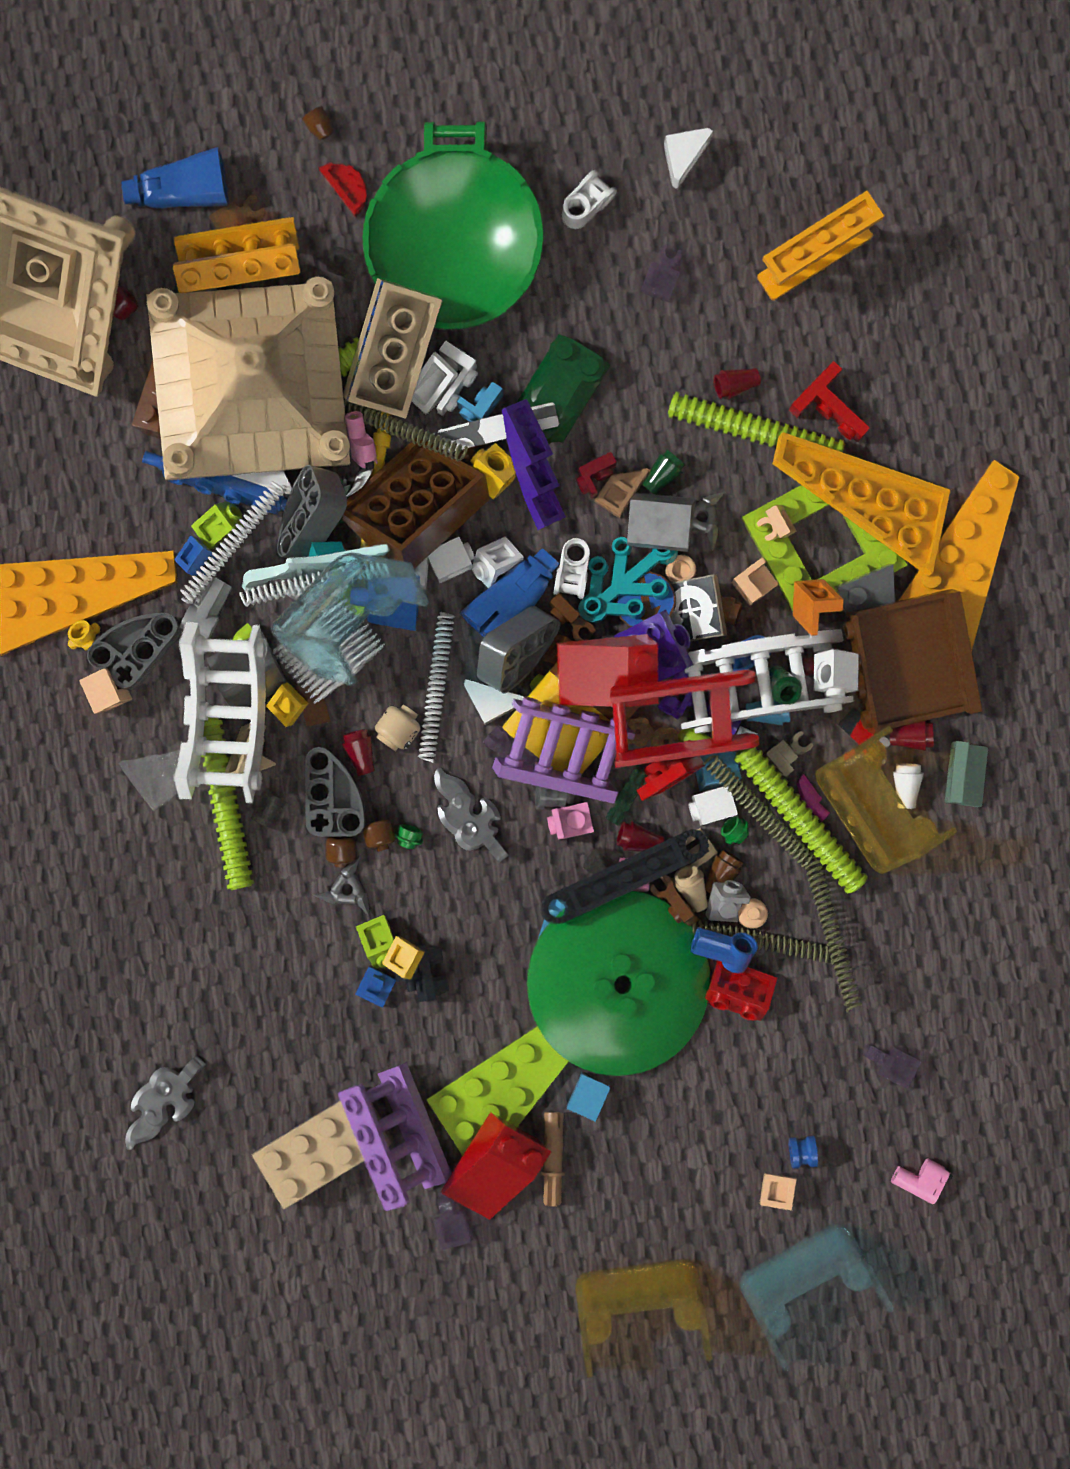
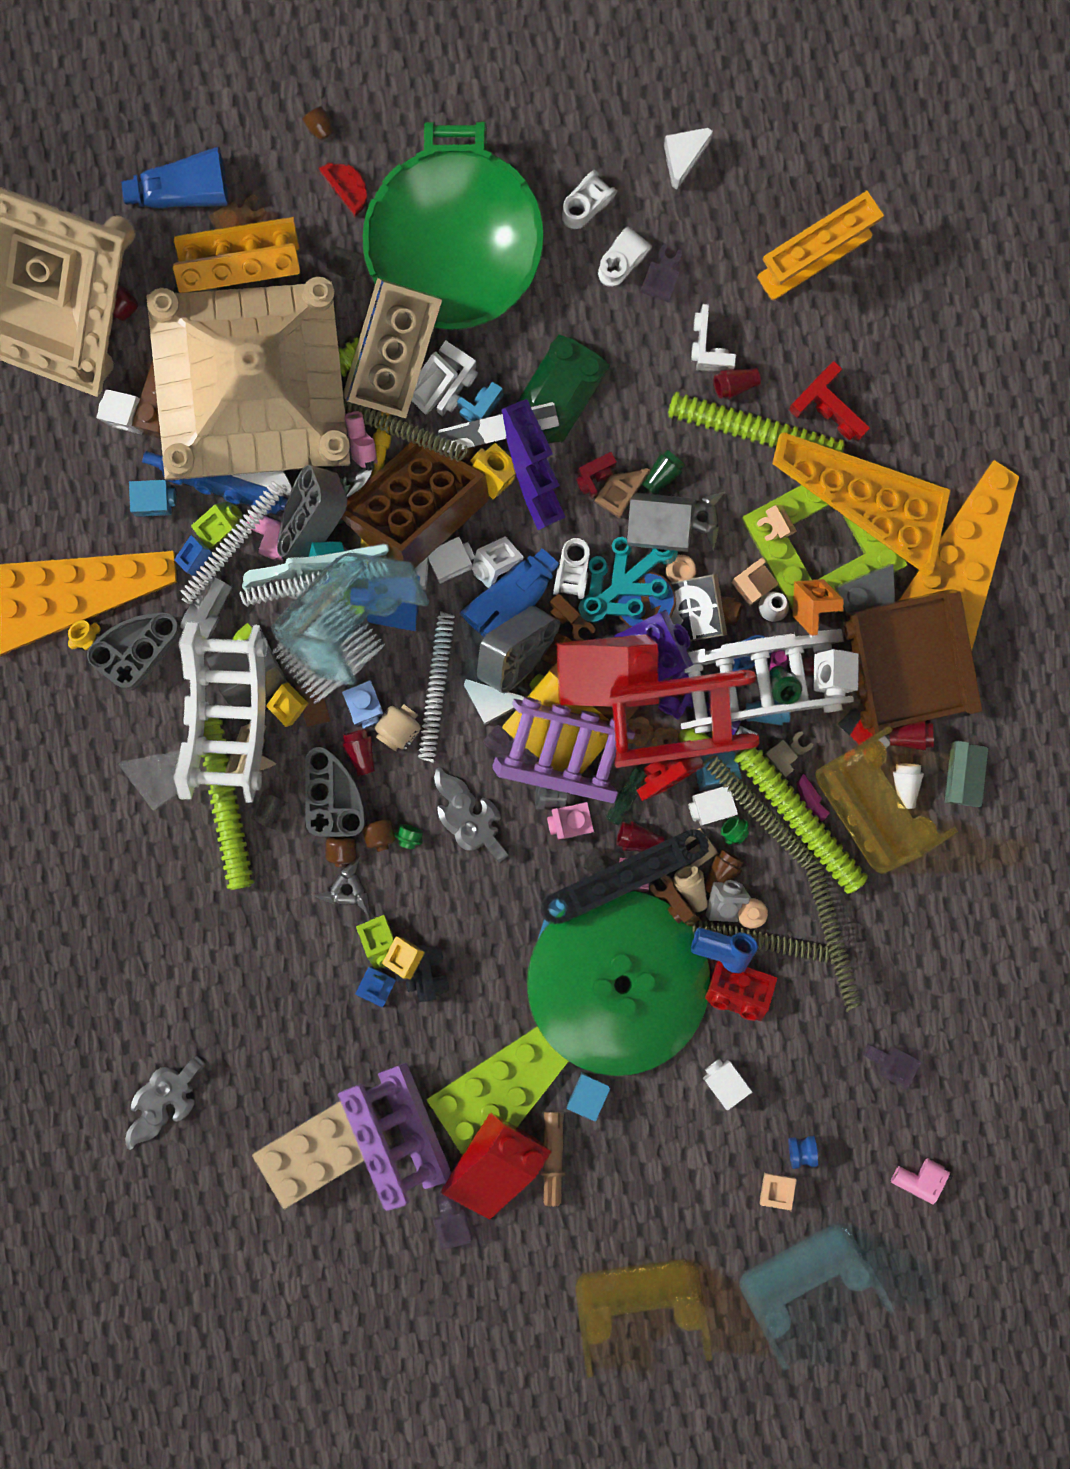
(103, 692): light nougat panel -> none
(118, 410): none -> white brick
(151, 498): none -> dark azure brick
(270, 530): none -> bright pink piece
(363, 705): none -> light blue bracket
(625, 254): none -> white piece
(718, 358): none -> white bracket
(726, 1083): none -> white brick
(768, 611): none -> white cone
(778, 659): none -> dark pink bar

